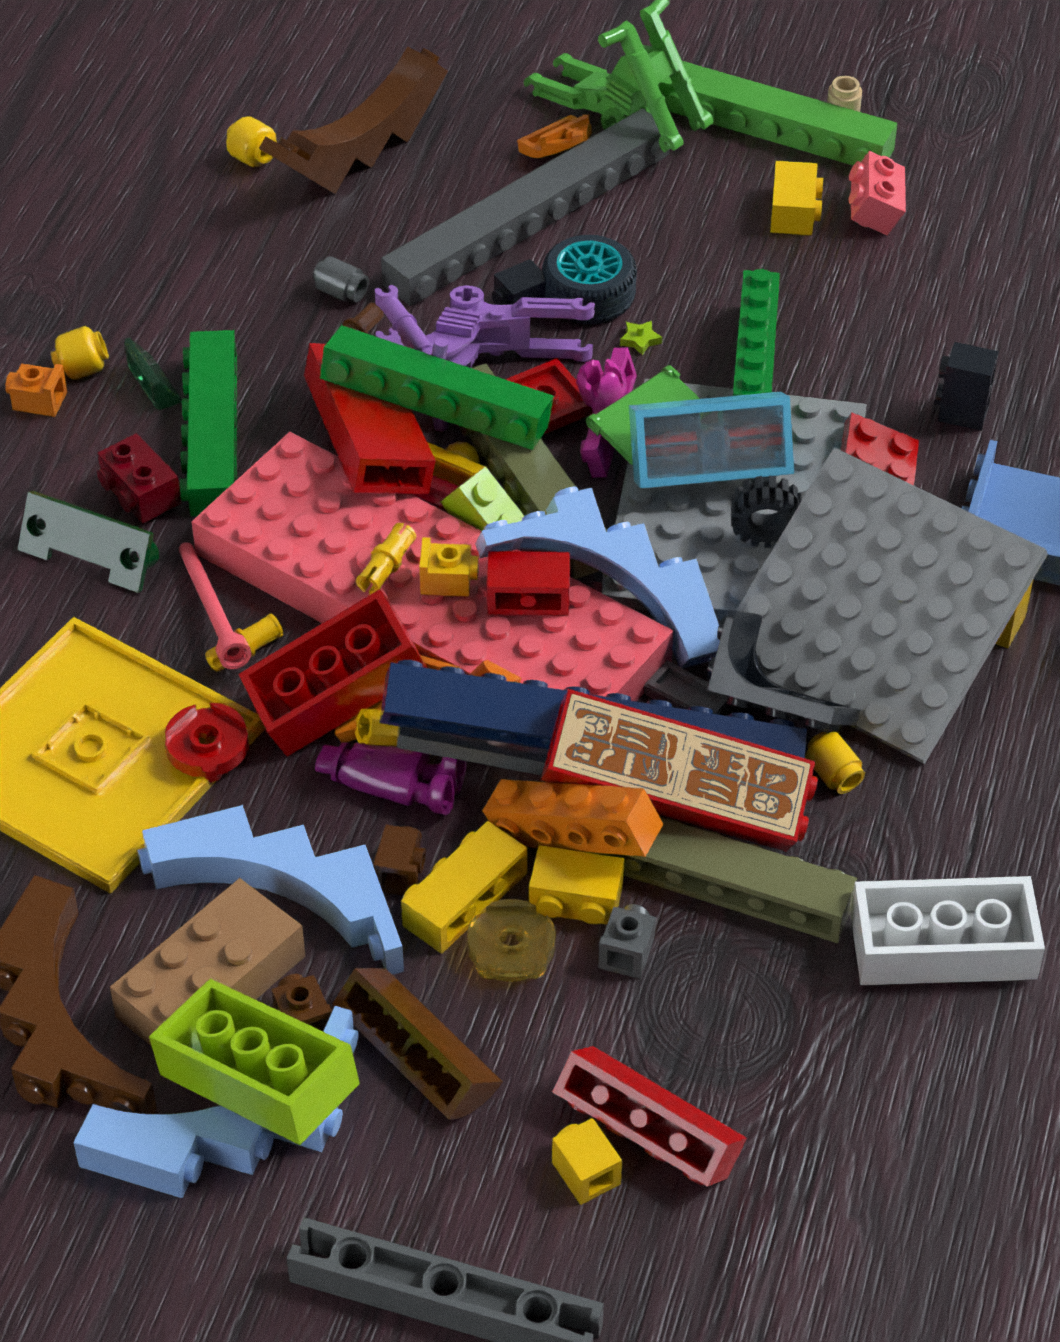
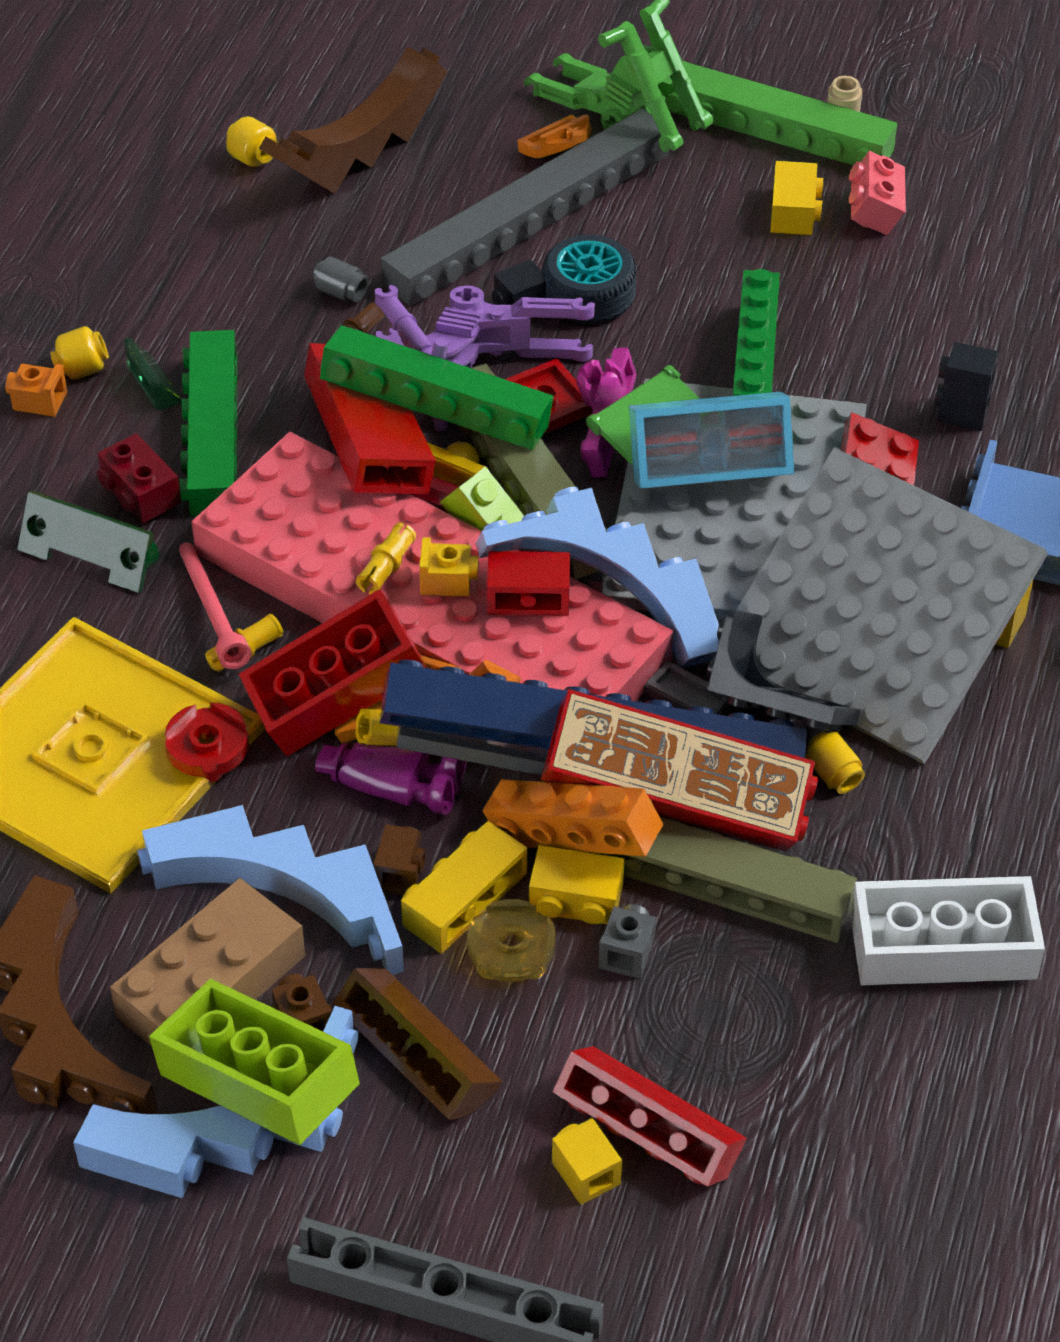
(640, 336): lime piece -> none
(763, 496): black tyre -> none

